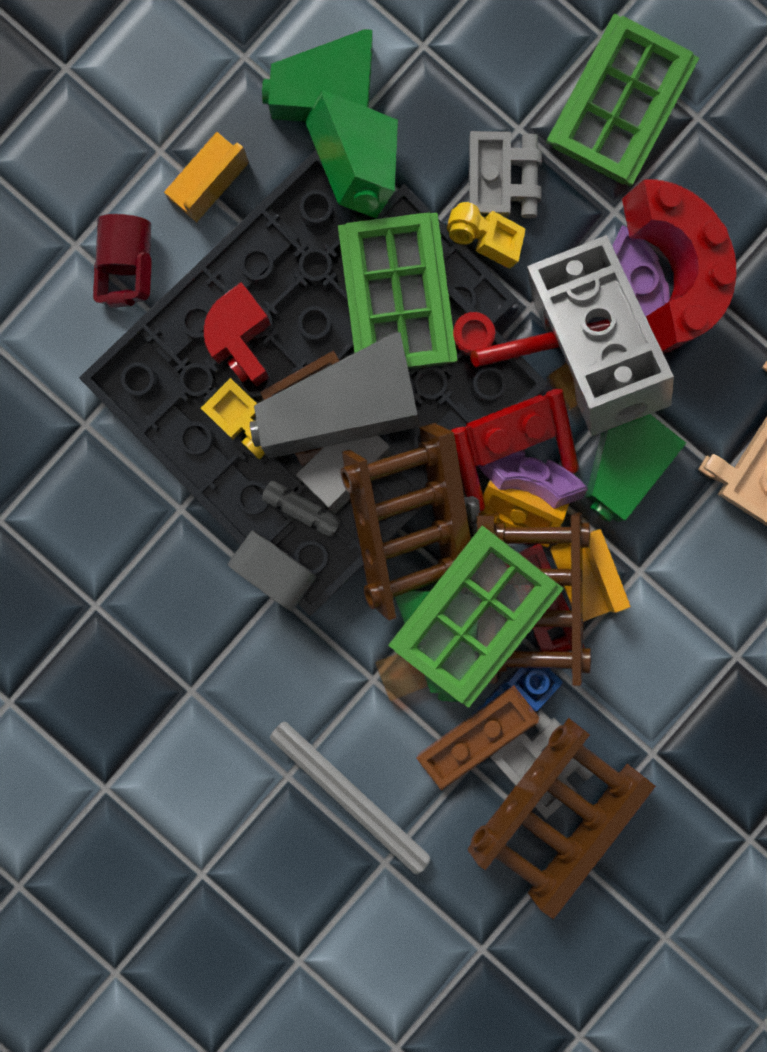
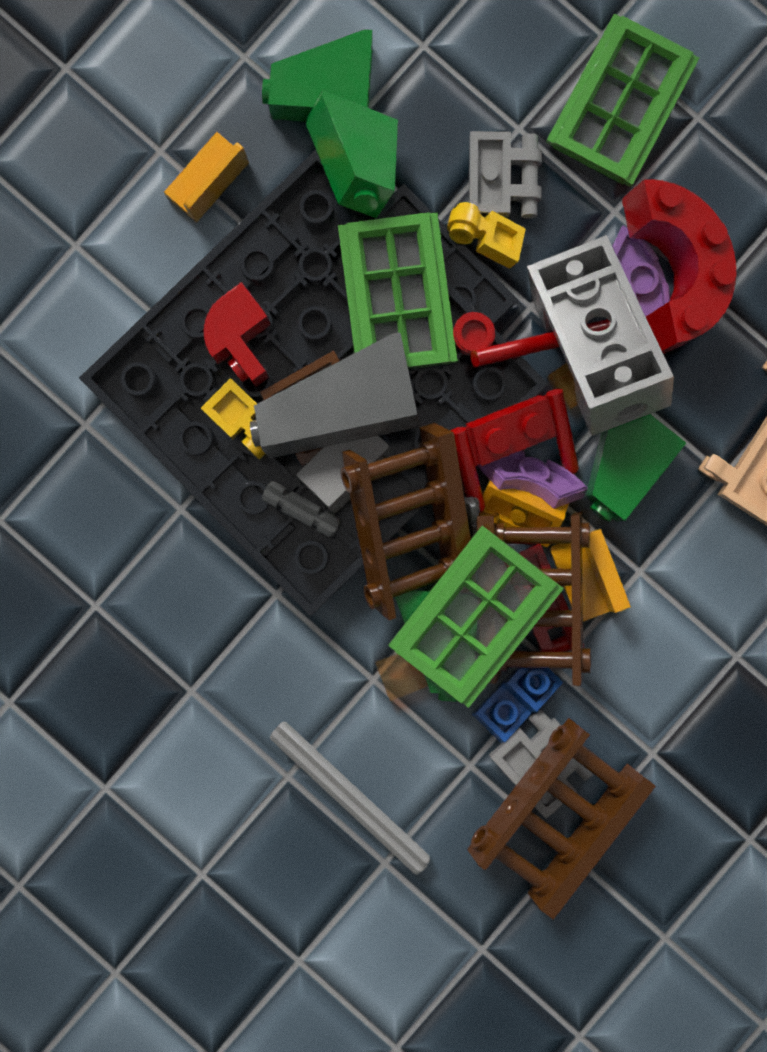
(122, 250): dark red piece -> none
(271, 570): dark grey beam -> none
(478, 737): dark orange tile -> none

